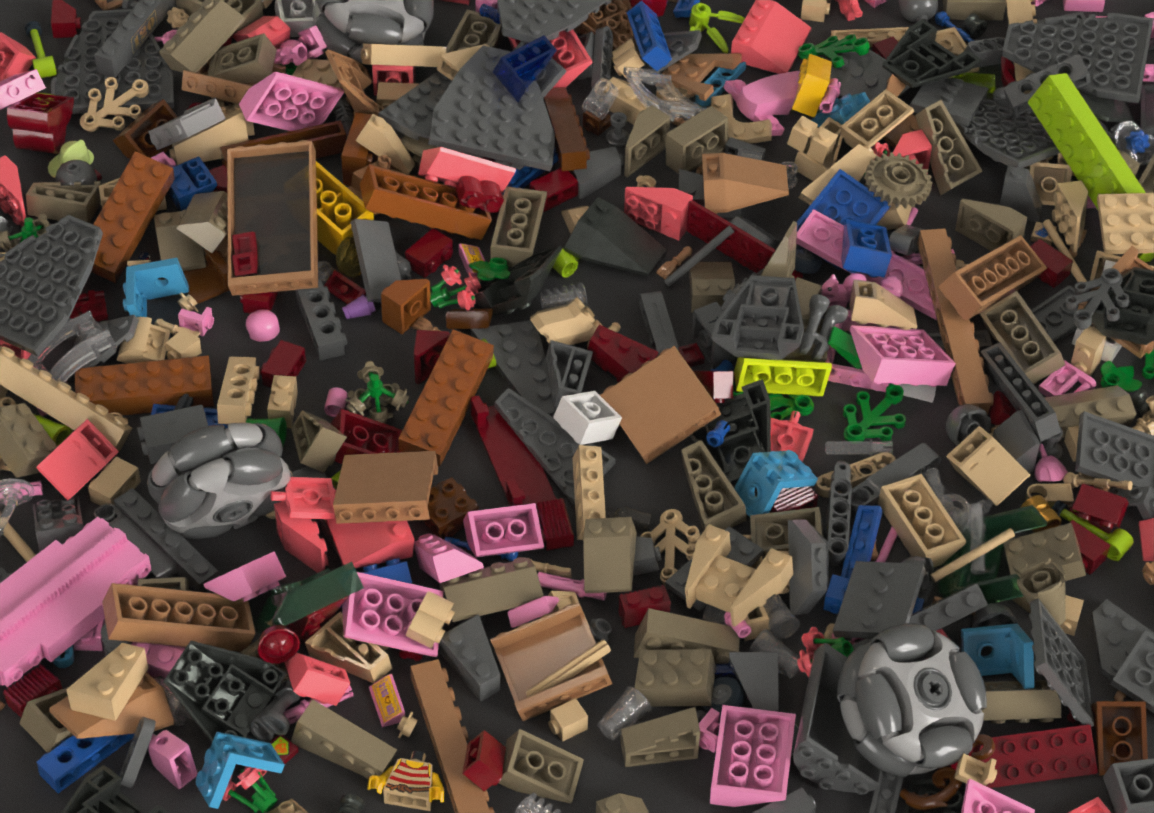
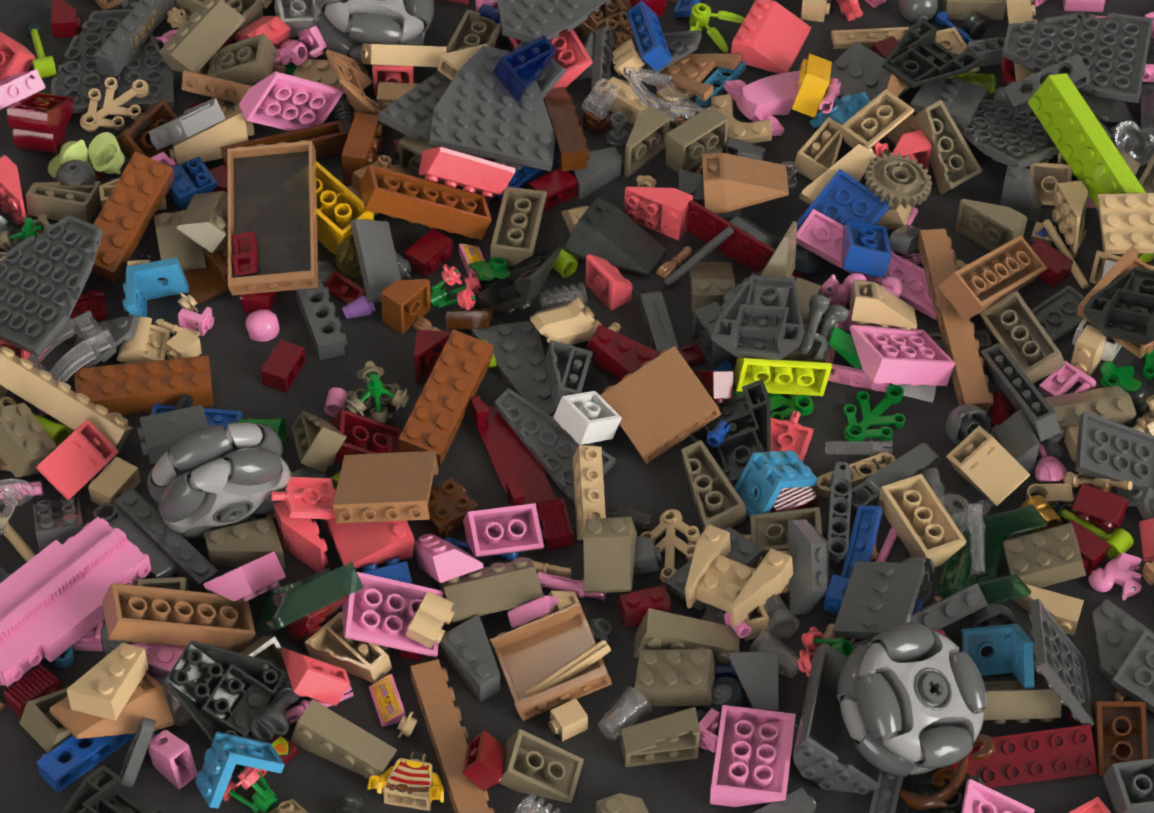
(106, 154): none -> yellowish green piece
(238, 390): tan brick -> none
(243, 543): none -> dark tan wedge
(278, 644): dark red hat -> none
(283, 398): tan piece -> none
(383, 140): tan slope -> none
(479, 194): dark red brick -> none
(607, 283): none -> coral slope
(821, 139): tan piece -> none
(835, 46): green plant -> none
(972, 555): tan bar -> none
(975, 770): tan bracket -> none
(1047, 585): dark tan cone -> none
(1109, 280): dark grey plant -> none
(1120, 572): none -> bright pink animal
(1137, 141): blue plant -> none

